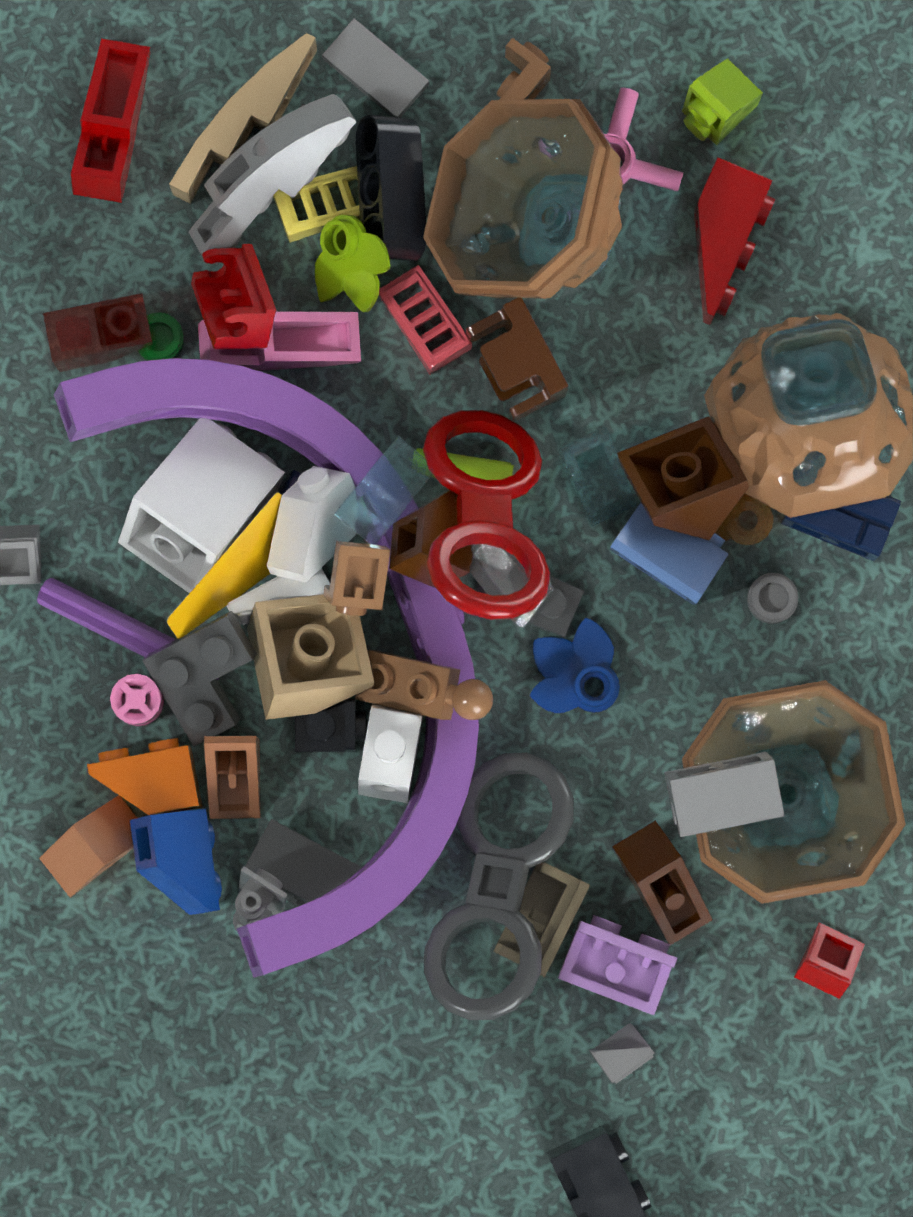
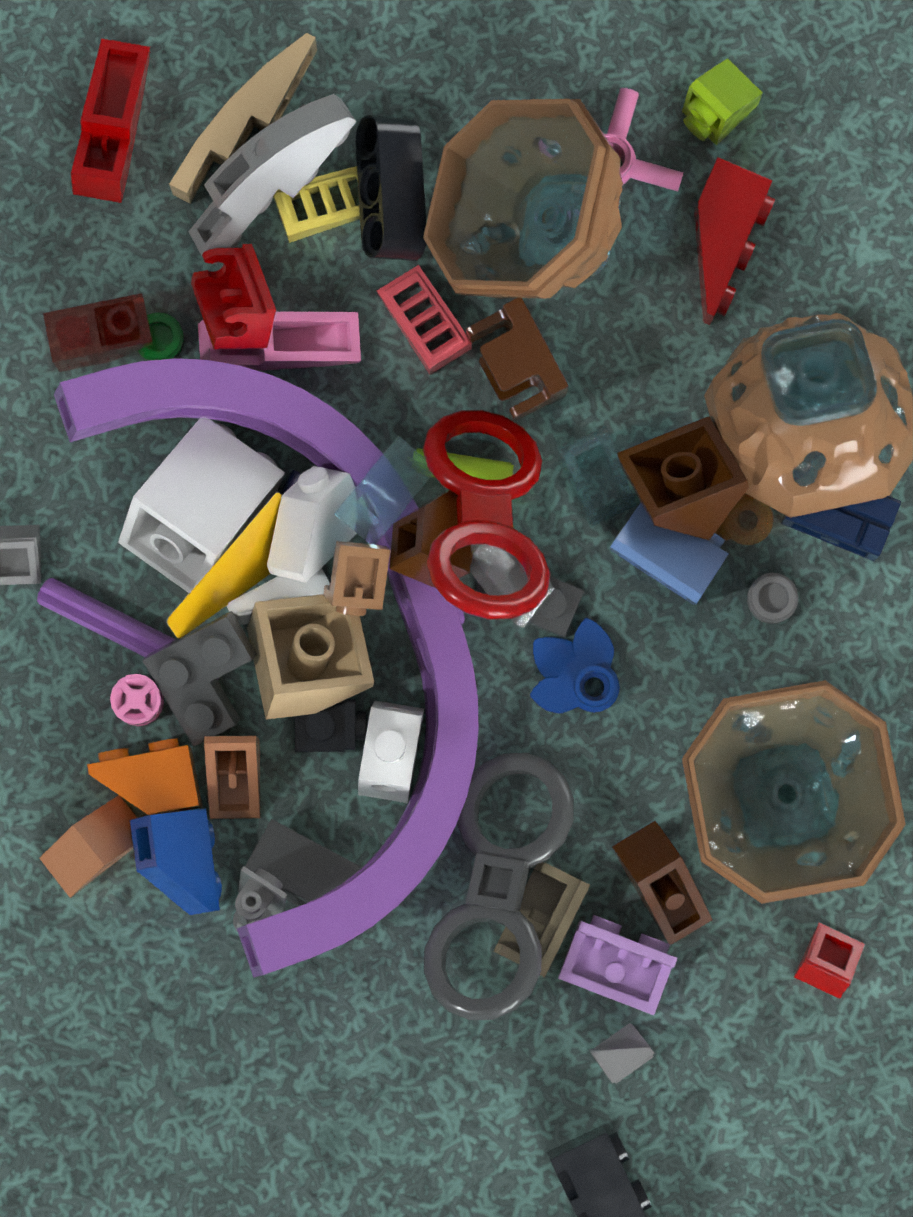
(350, 262): lime plate -> none
(375, 69): light grey tile -> none
(425, 688): medium nougat plate -> none
(534, 72): medium nougat bracket -> none
(724, 794): light grey hinge -> none

